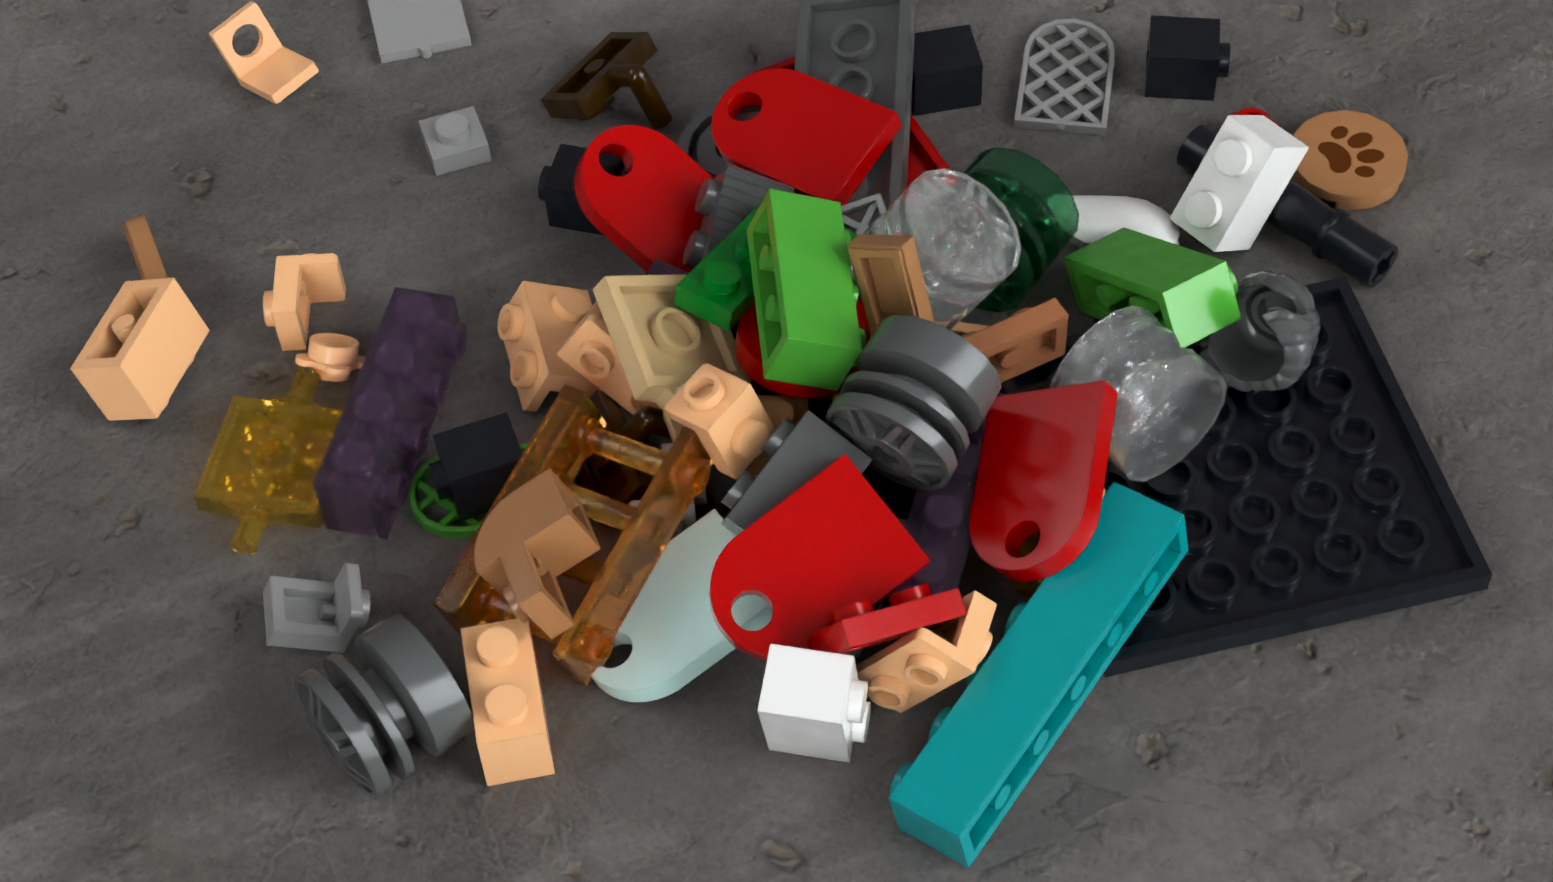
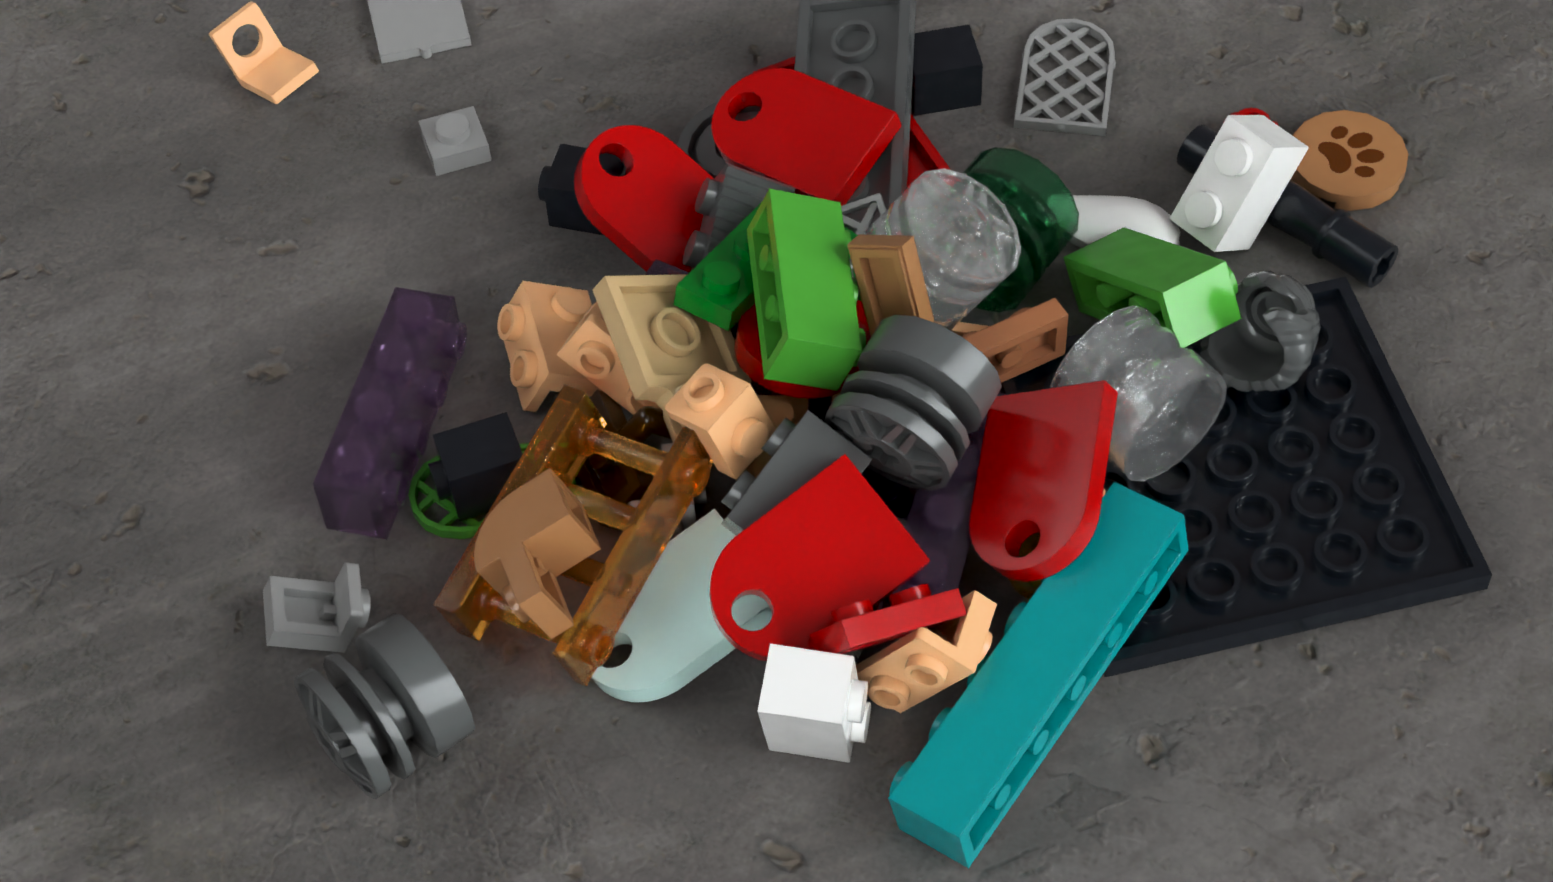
(140, 349): light nougat brick -> none
(143, 248): medium nougat tile -> none
(269, 461): clear yellow plate -> none
(296, 285): light nougat bracket -> none
(332, 356): light nougat plate -> none
(507, 701): light nougat brick -> none
(606, 68): dark brown plate -> none
(1185, 58): black brick -> none

